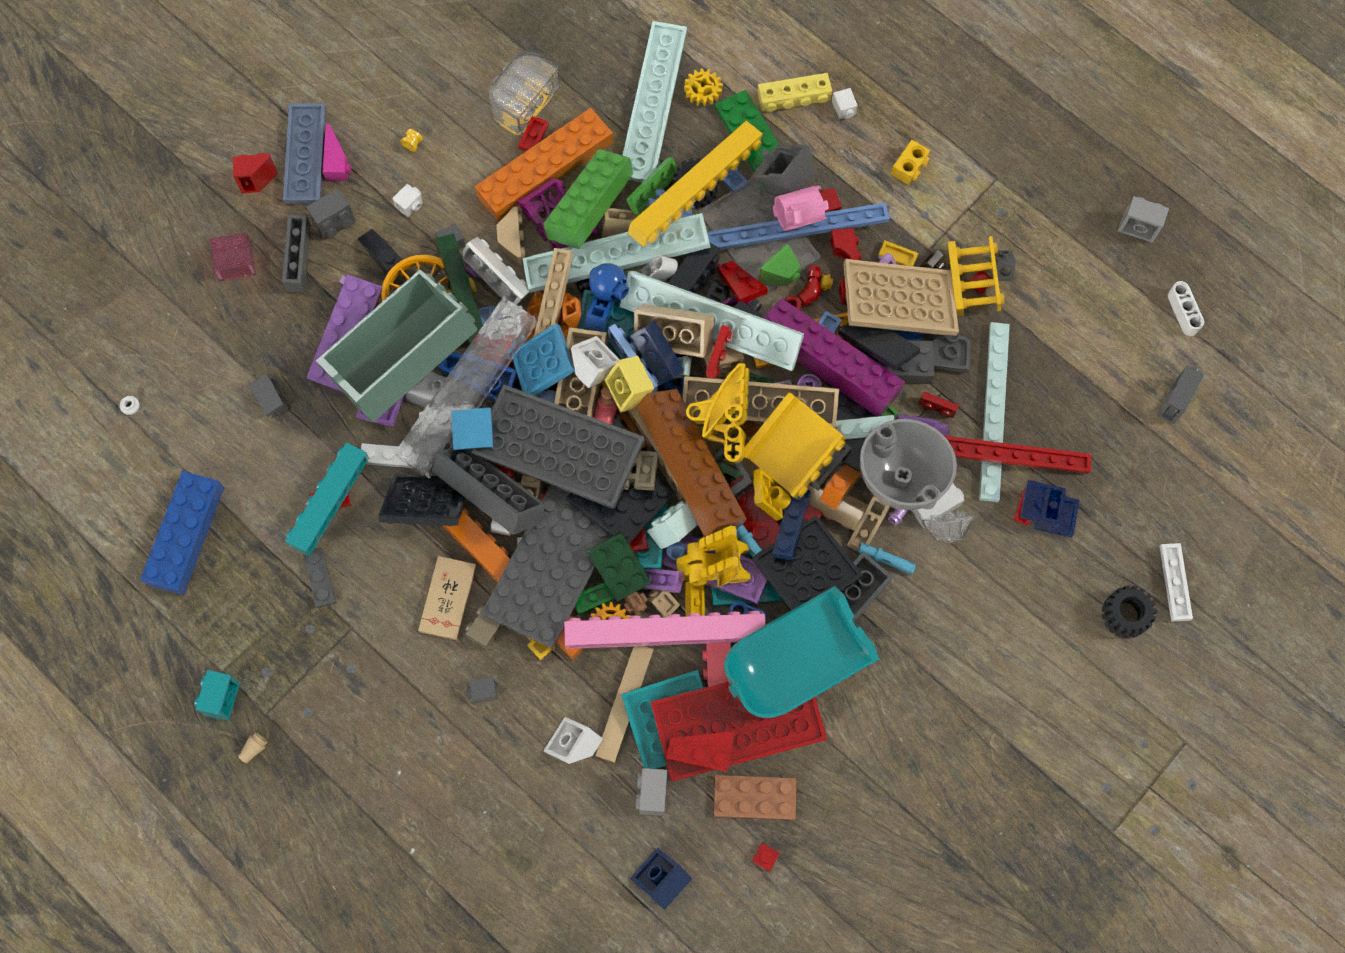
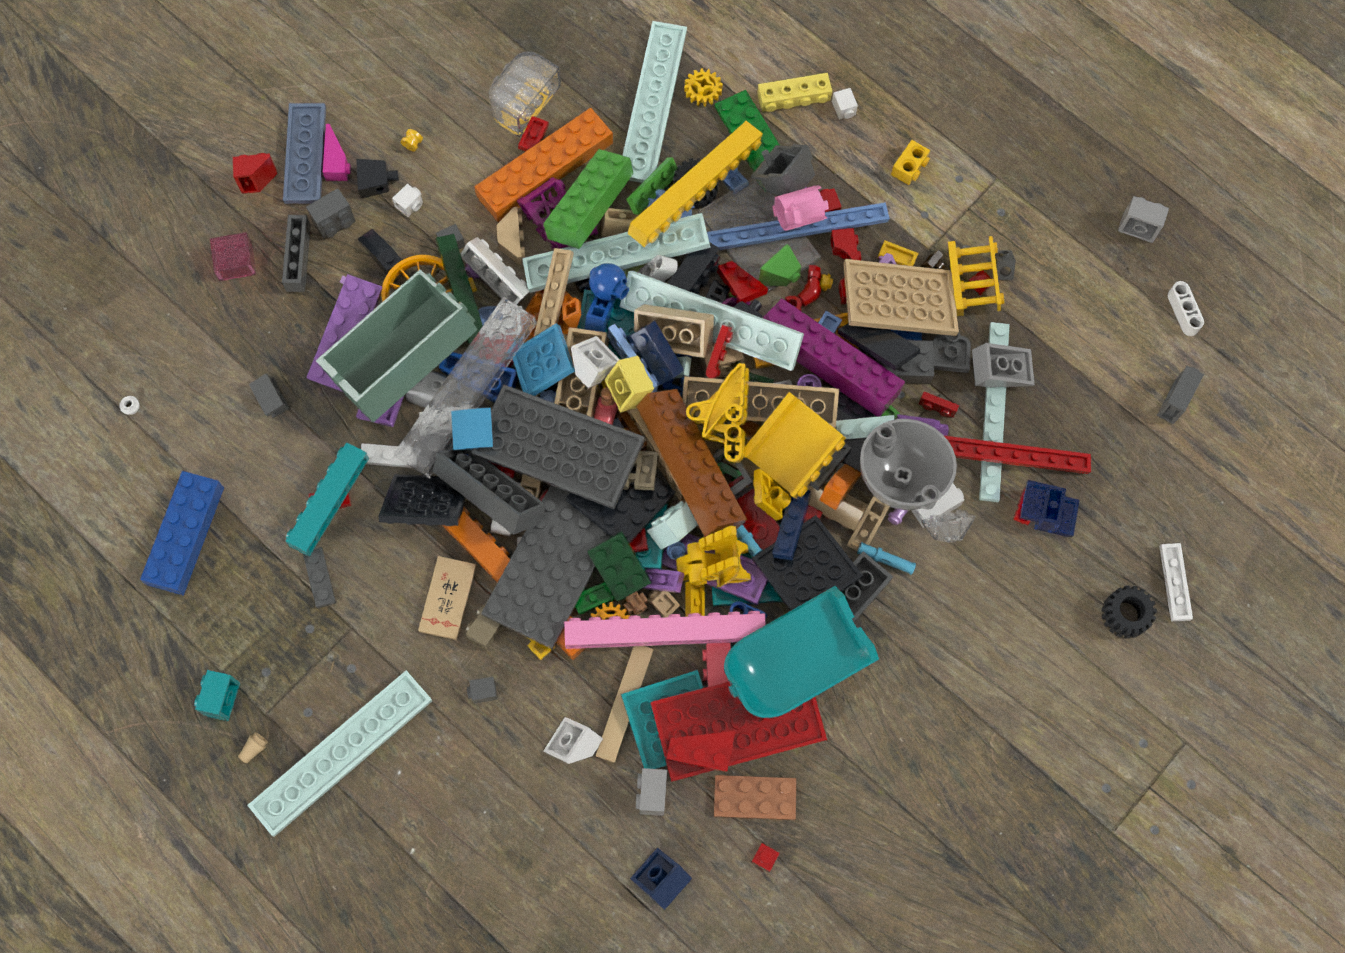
(339, 753): none -> light aqua plate
(374, 177): none -> black torso
(1002, 366): none -> light grey slope

